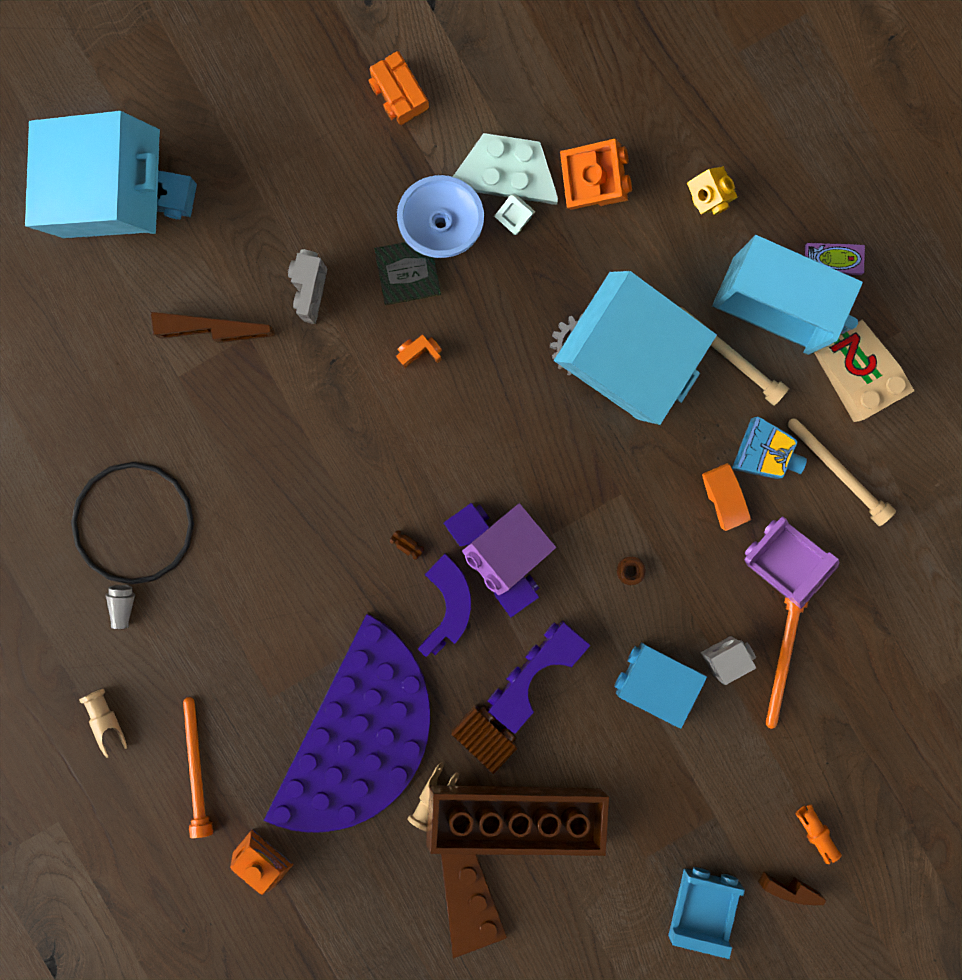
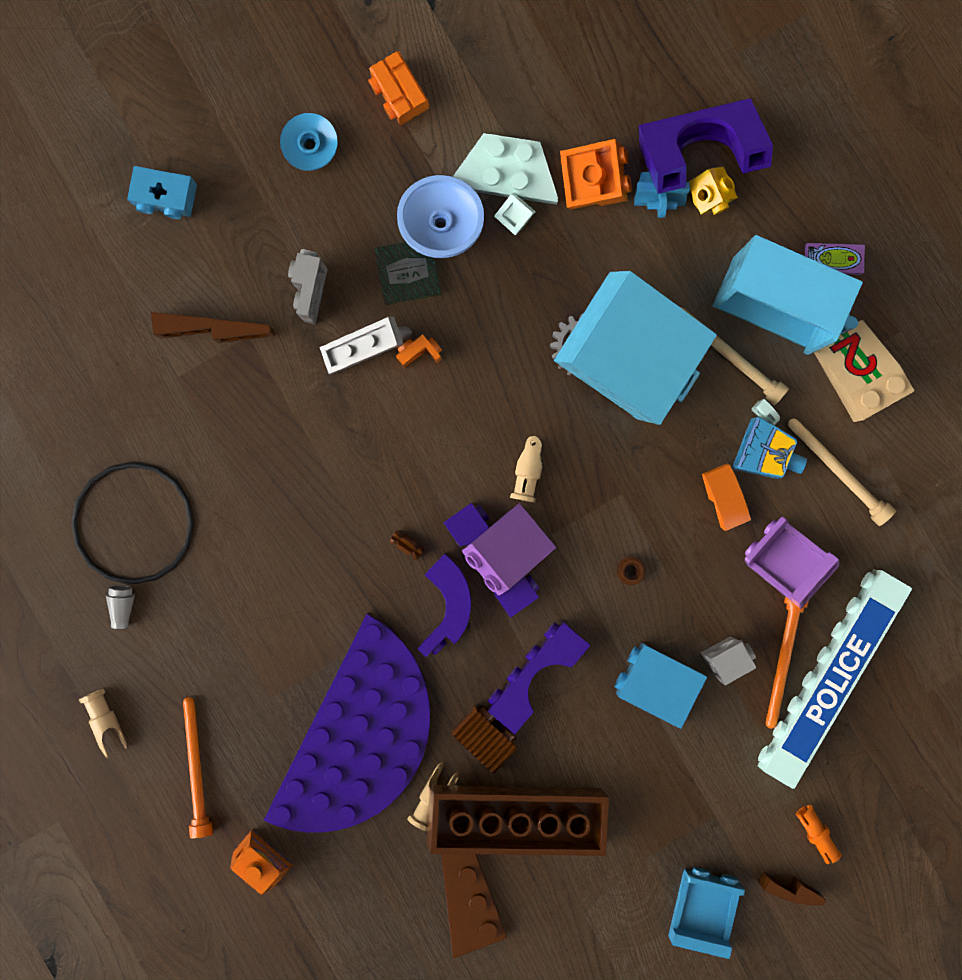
(92, 175): medium azure container -> none
(308, 128): none -> dark azure dish
(364, 344): none -> piece
(528, 468): none -> tan piece
(647, 196): none -> dark azure hips
(731, 124): none -> dark purple arch
(766, 412): none -> light aqua tile
(833, 677): none -> brick

